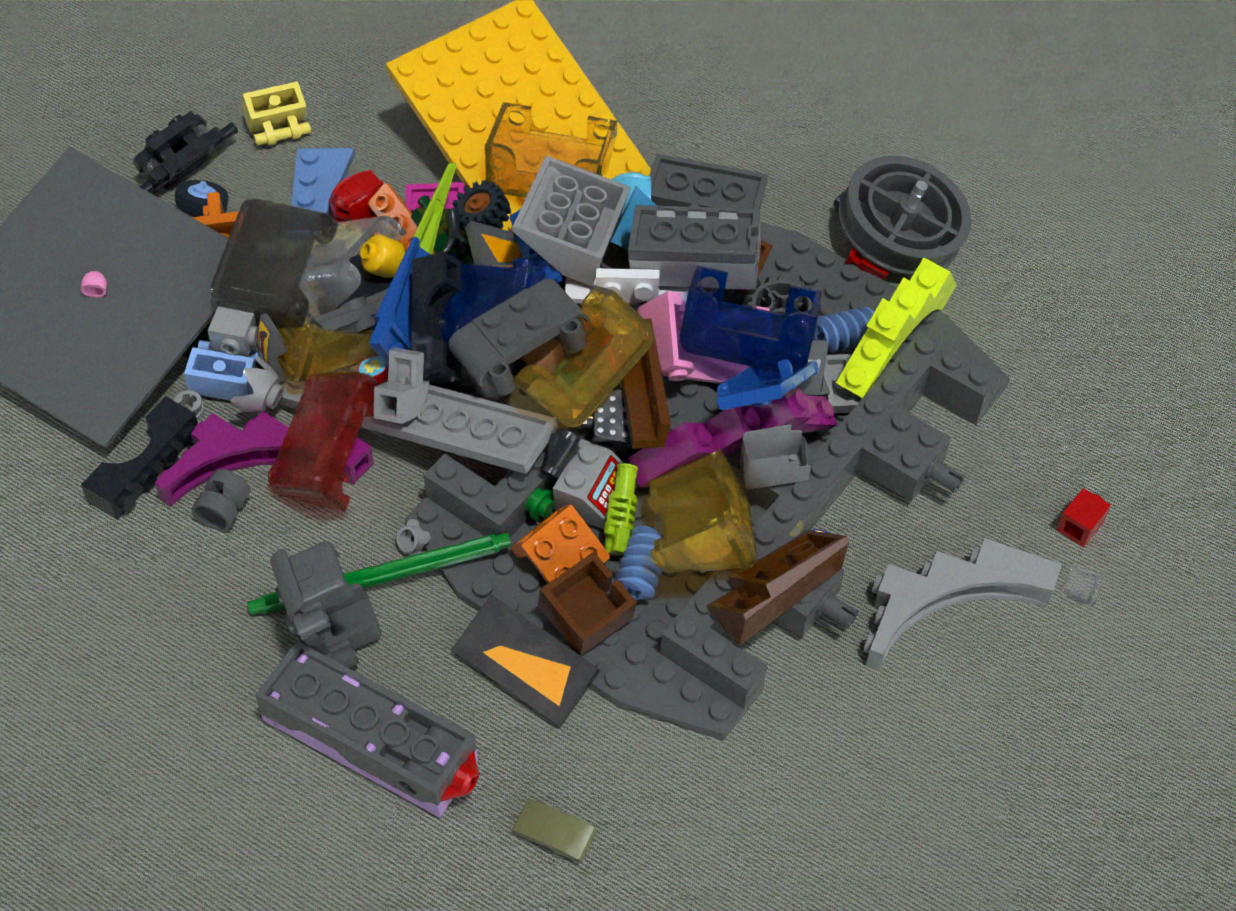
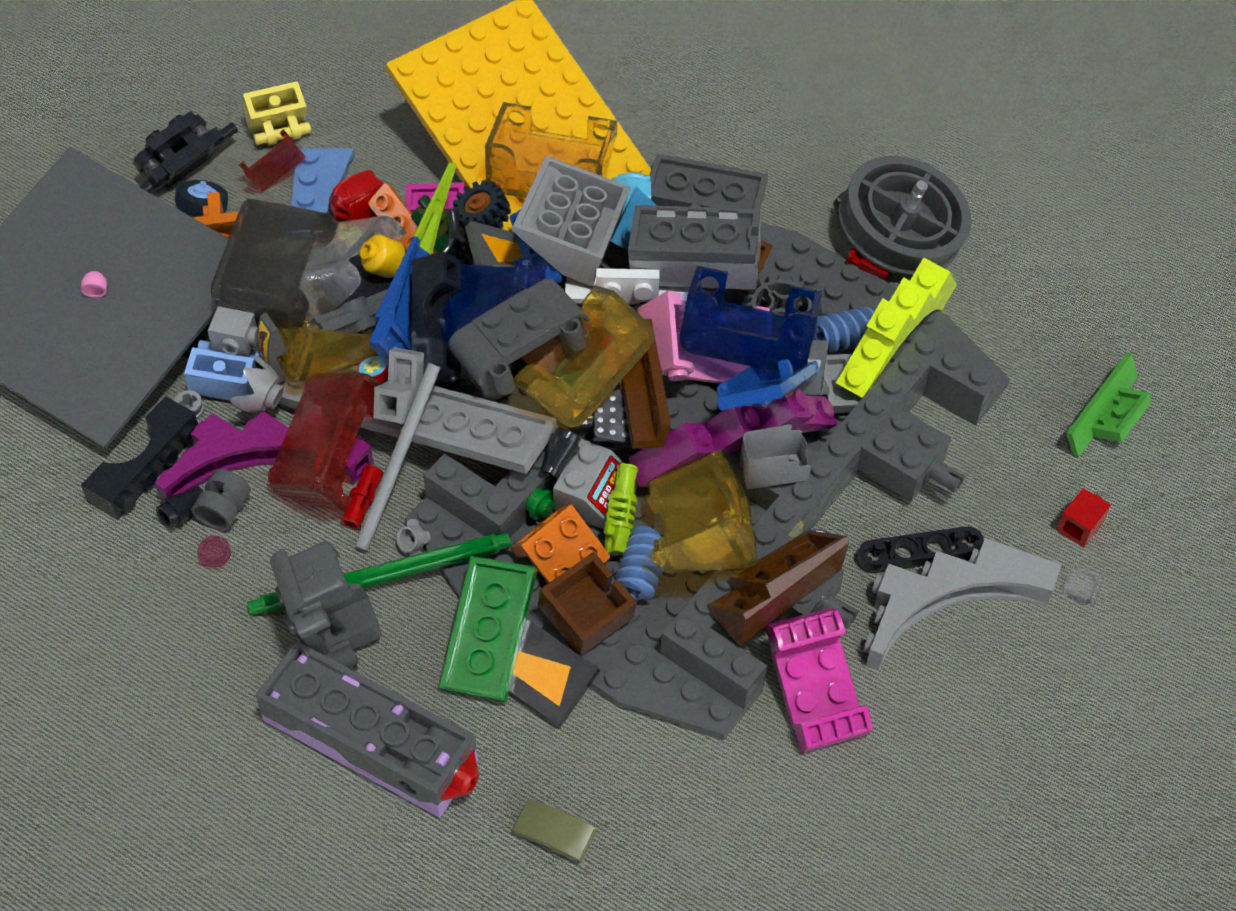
(177, 509): none -> black cone
(214, 551): none -> clear pink plate
(274, 163): none -> clear red hinge
(361, 497): none -> red pin
(397, 456): none -> light grey piece
(488, 629): none -> green tile
(817, 680): none -> dark pink plate
(918, 544): none -> black beam
(1111, 410): none -> bright green bracket

